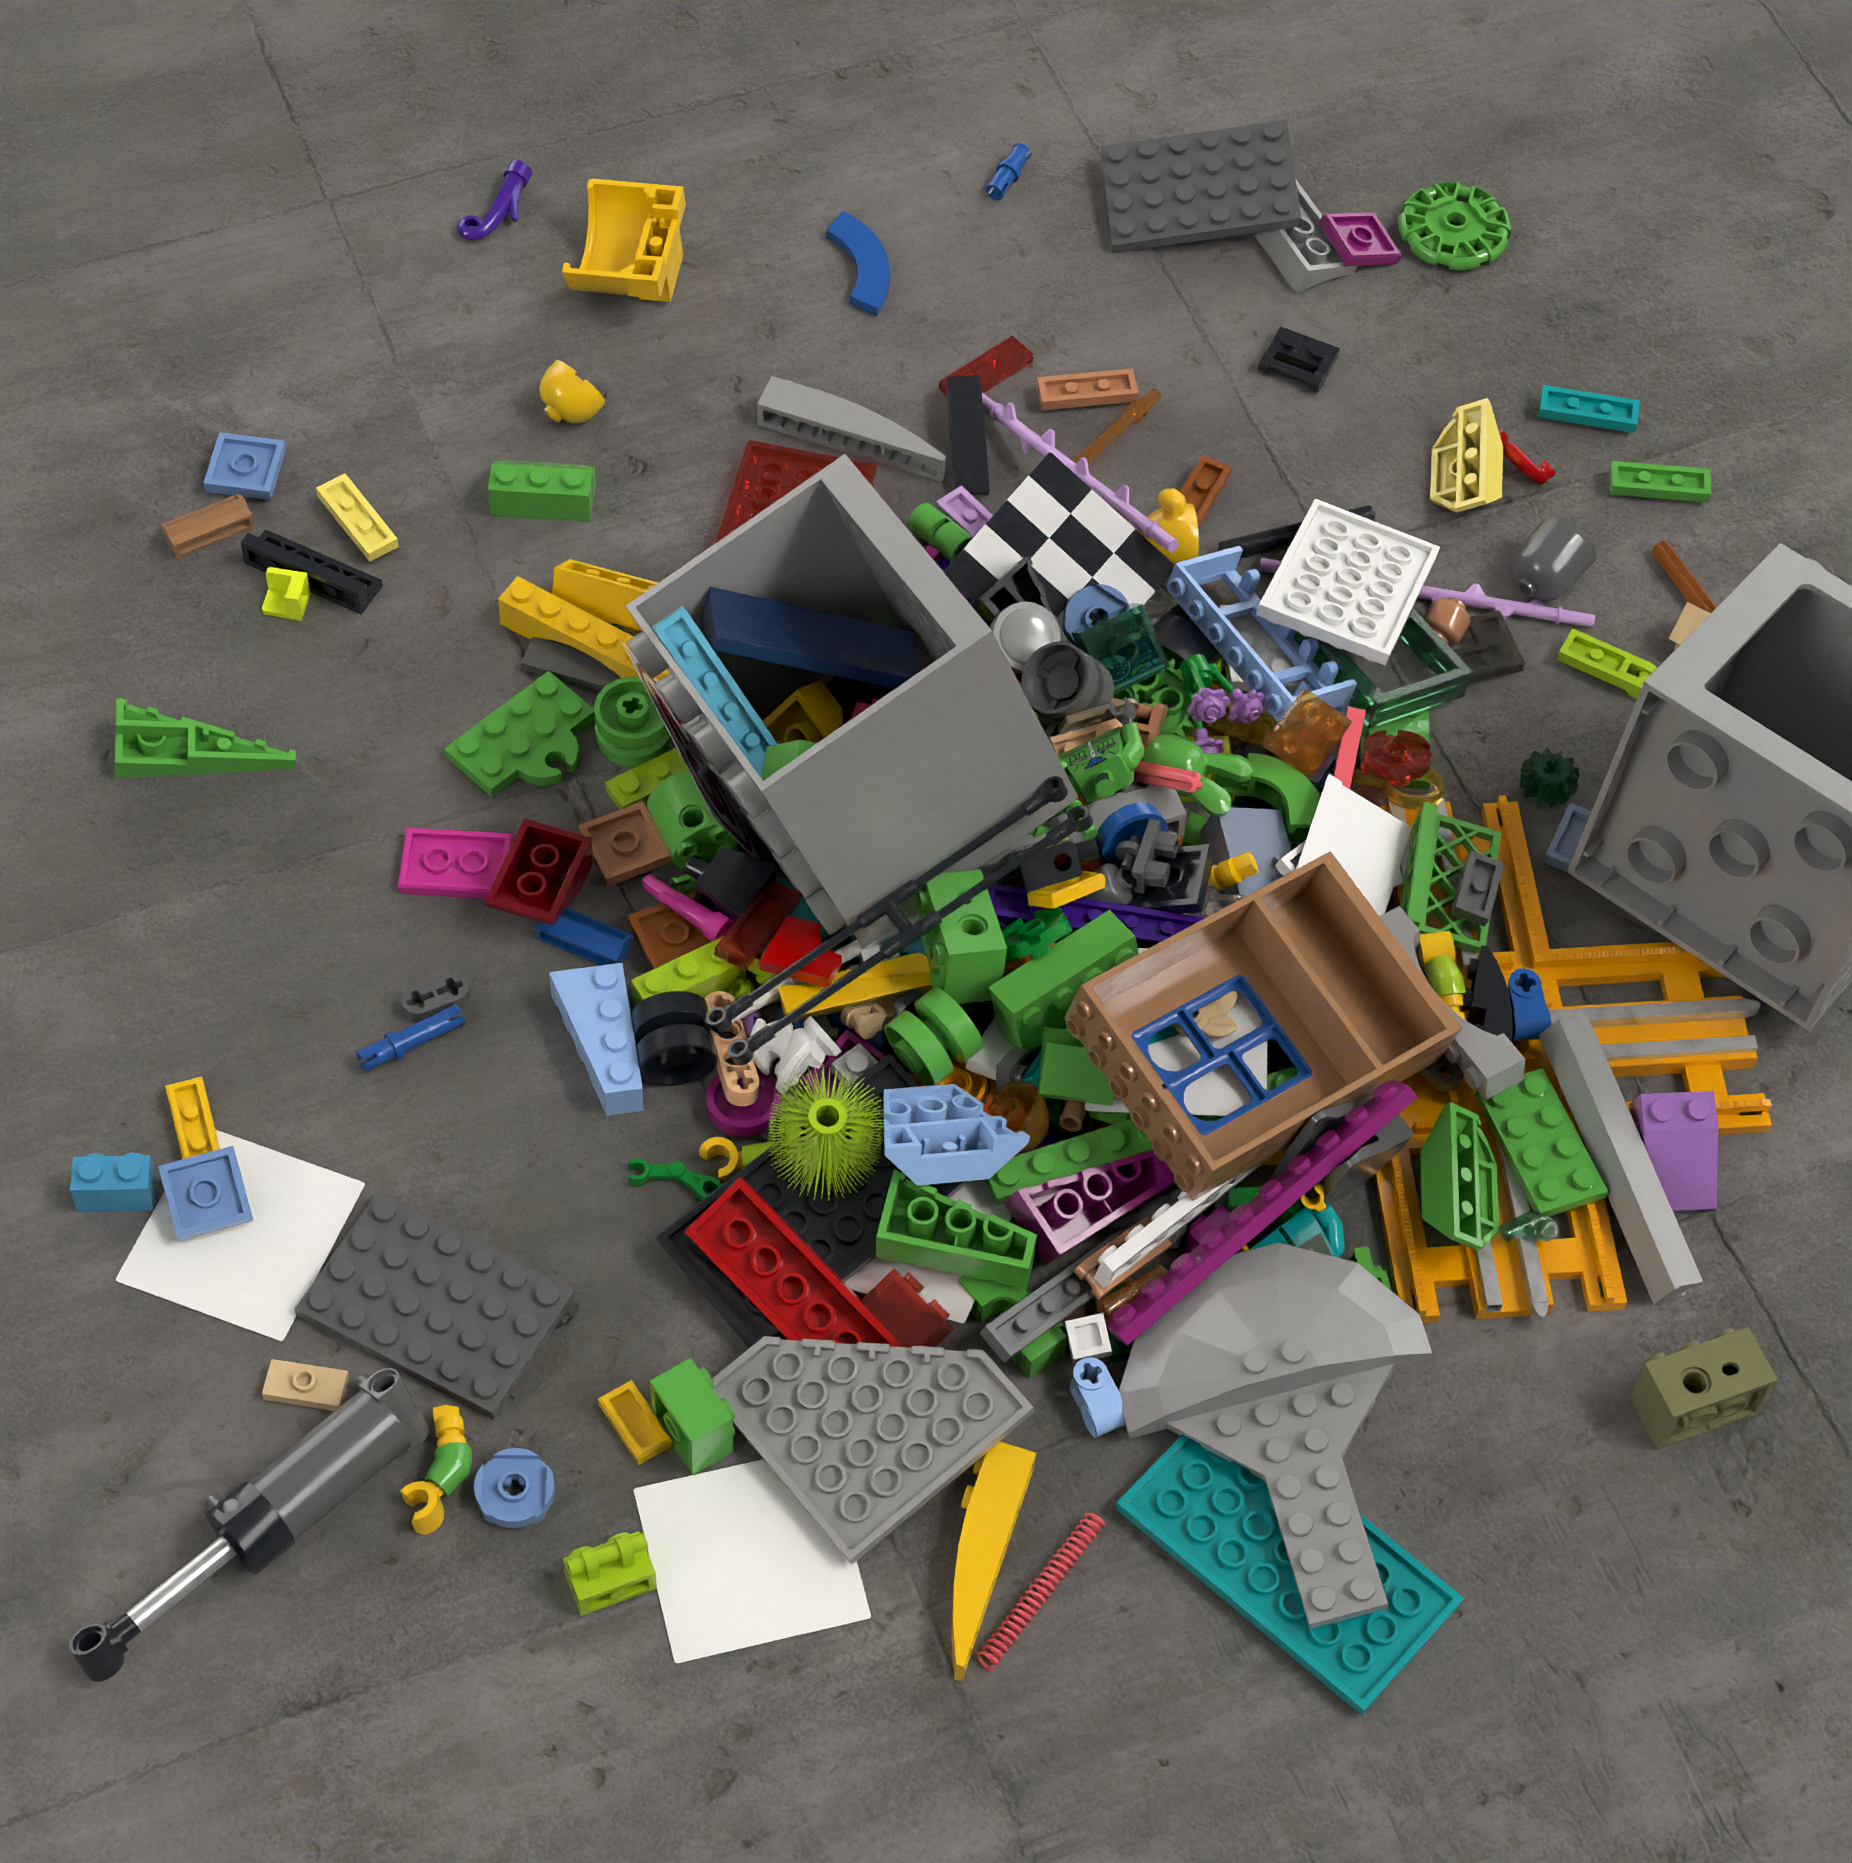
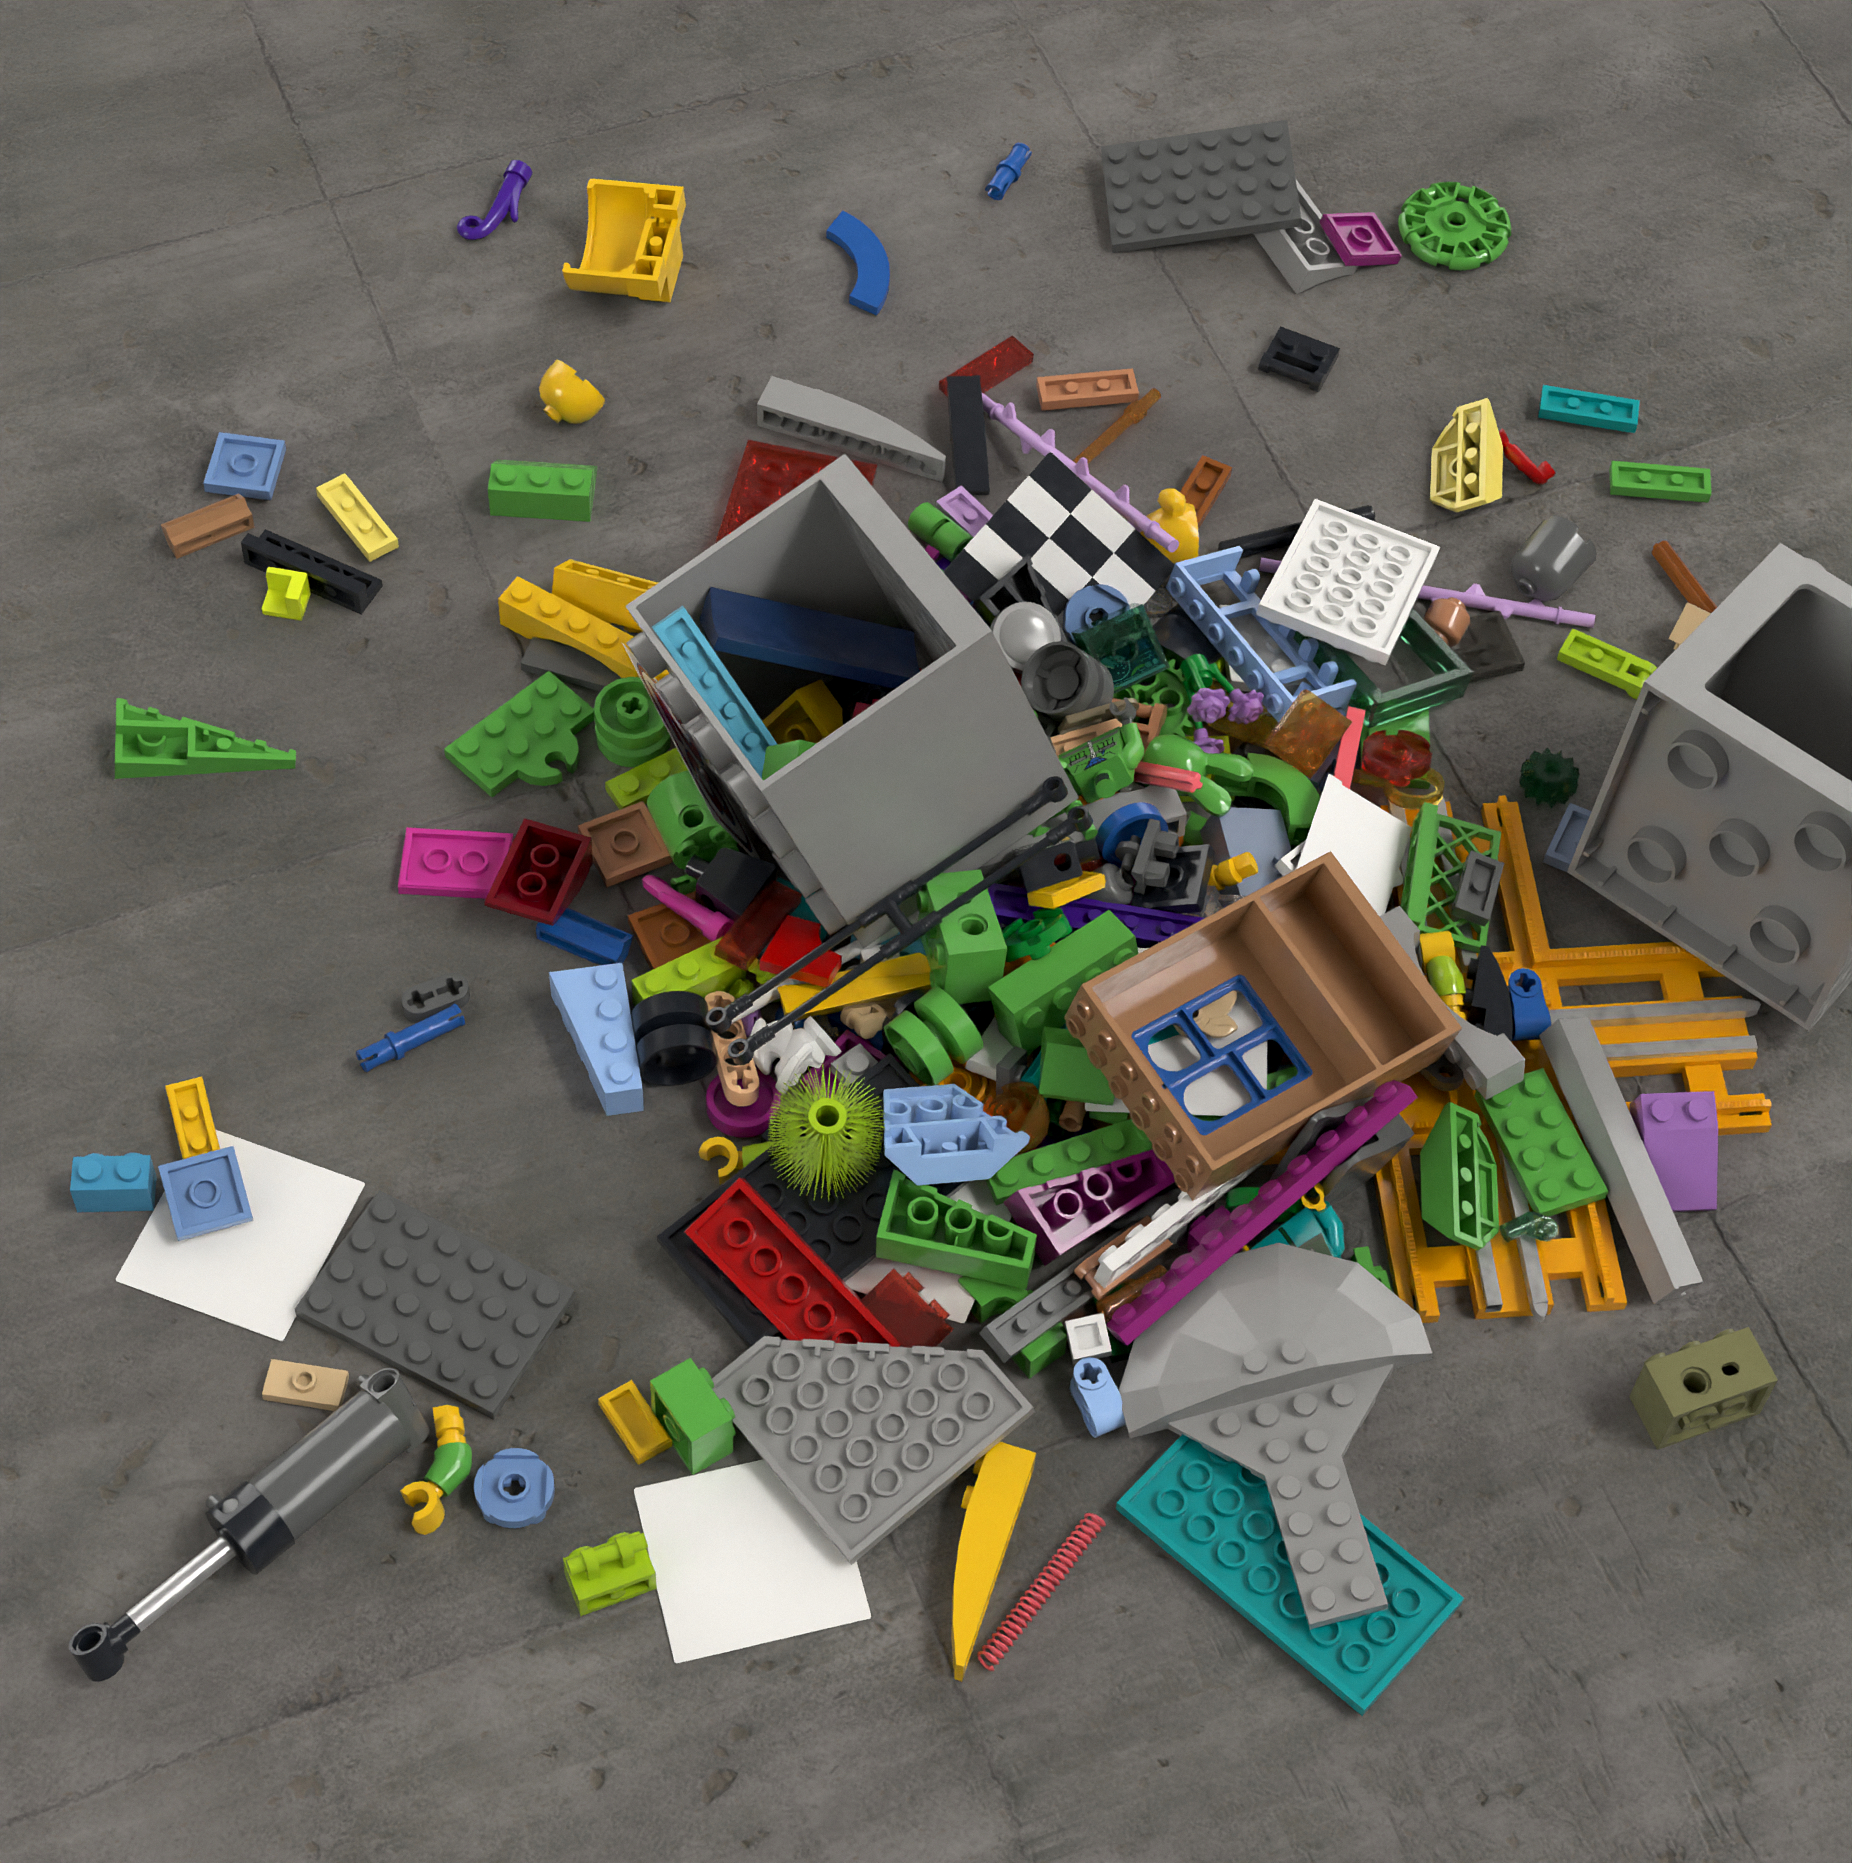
(676, 1172): green piece -> none

